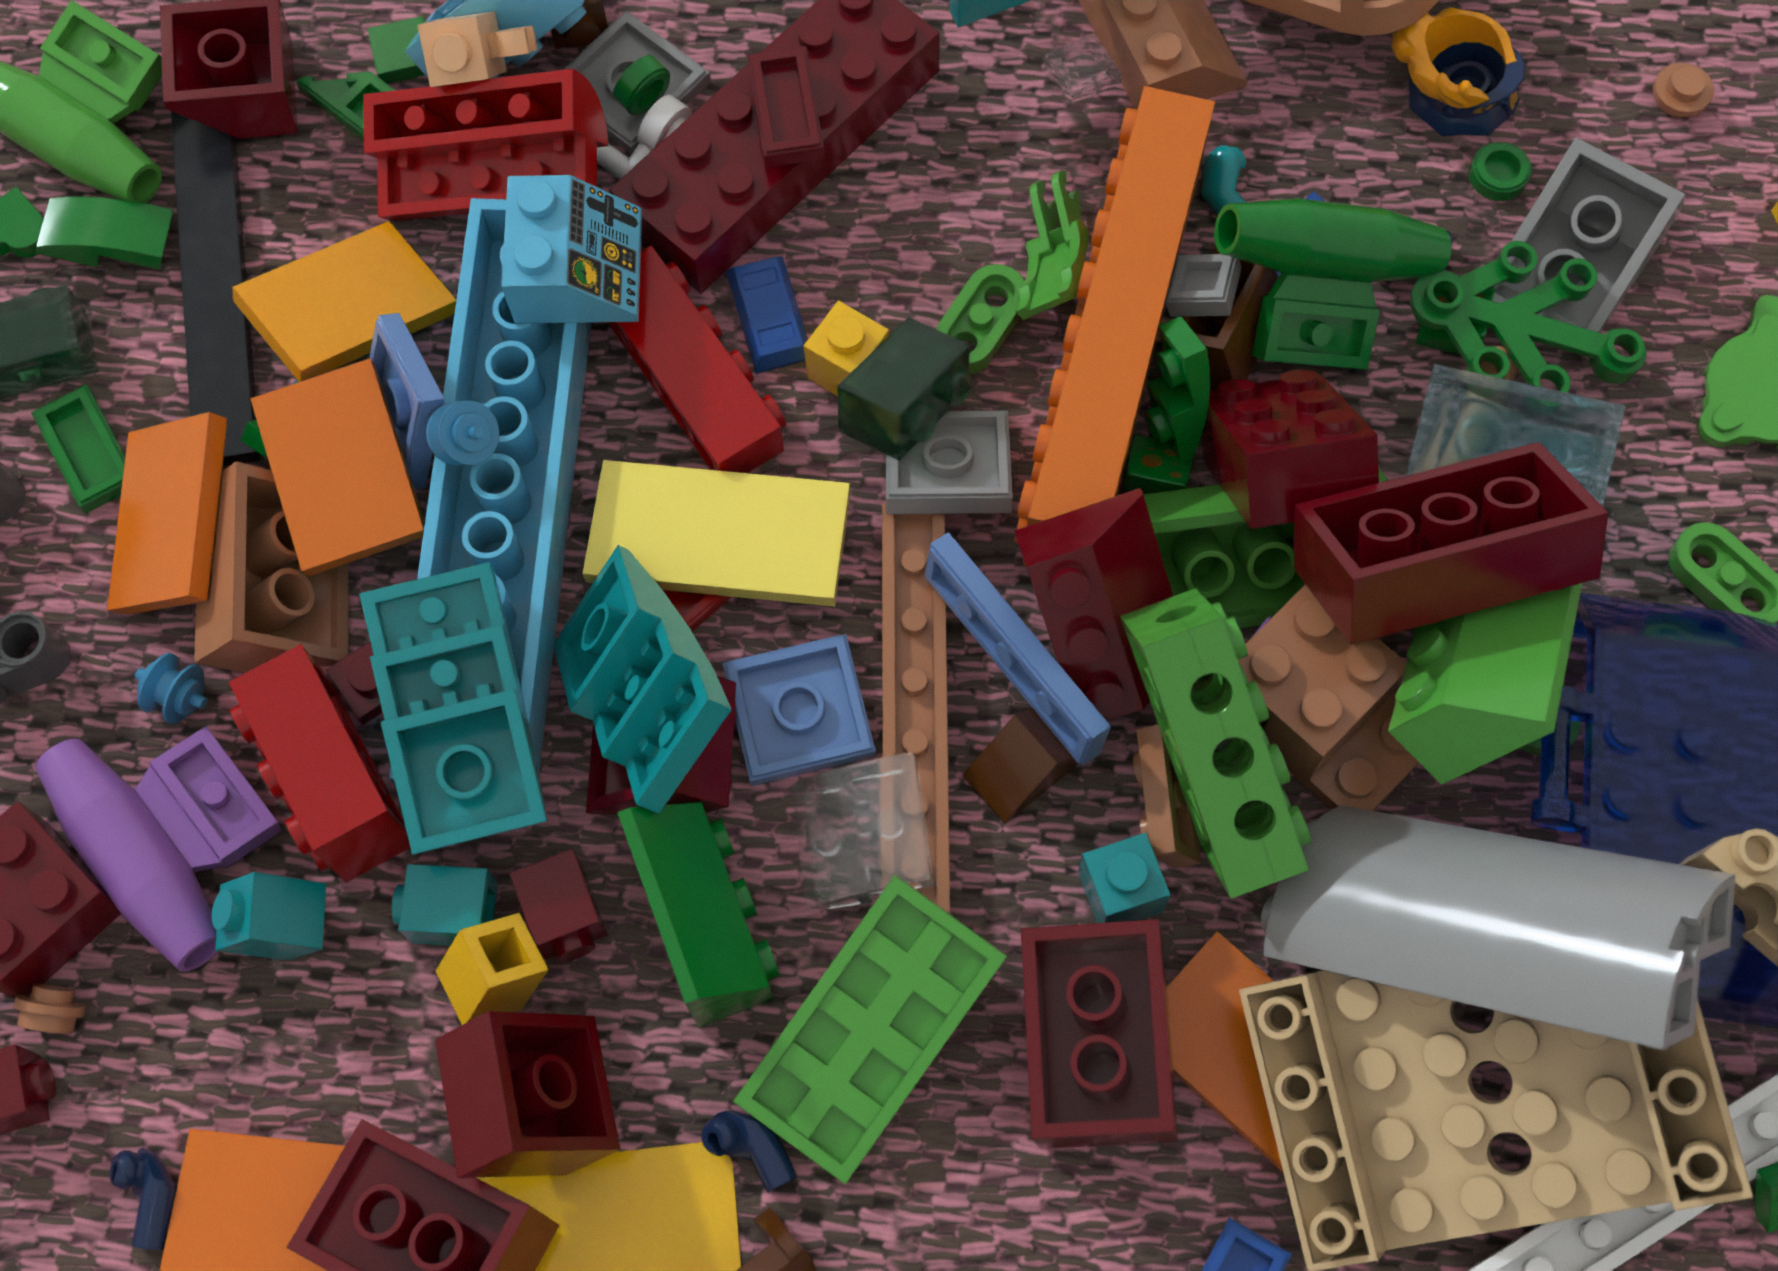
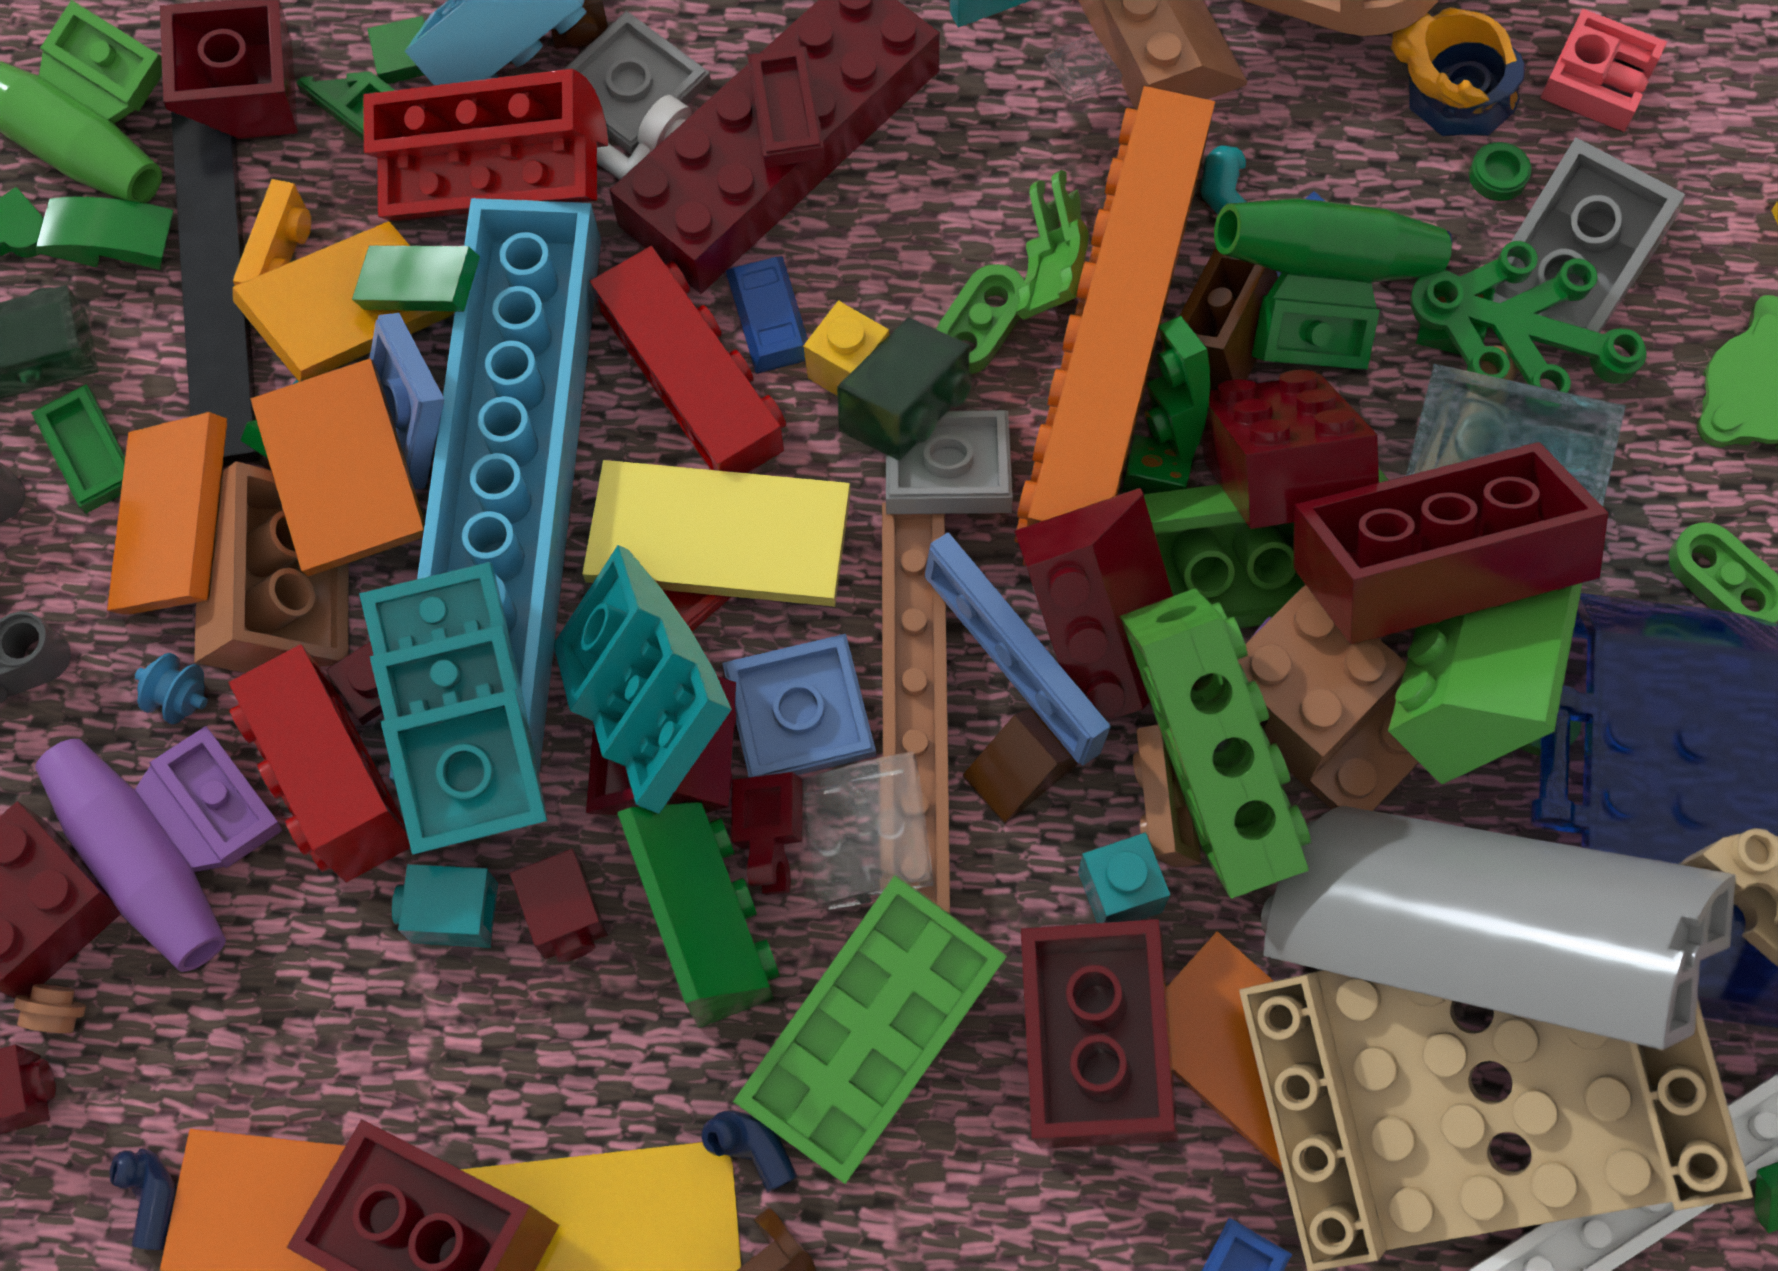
(269, 916): teal brick -> none
(277, 230): none -> light orange plate
(416, 278): none -> tile
(462, 433): dark azure wheel -> none
(470, 47): light nougat brick -> none
(491, 968): yellow brick -> none
(526, 1094): dark red brick -> none
(570, 252): medium azure slope -> none
(642, 85): green tile -> none
(763, 820): none -> dark red plate
(1203, 285): light grey tile -> none
(1578, 84): none -> coral brick
(1683, 90): nougat plate -> none

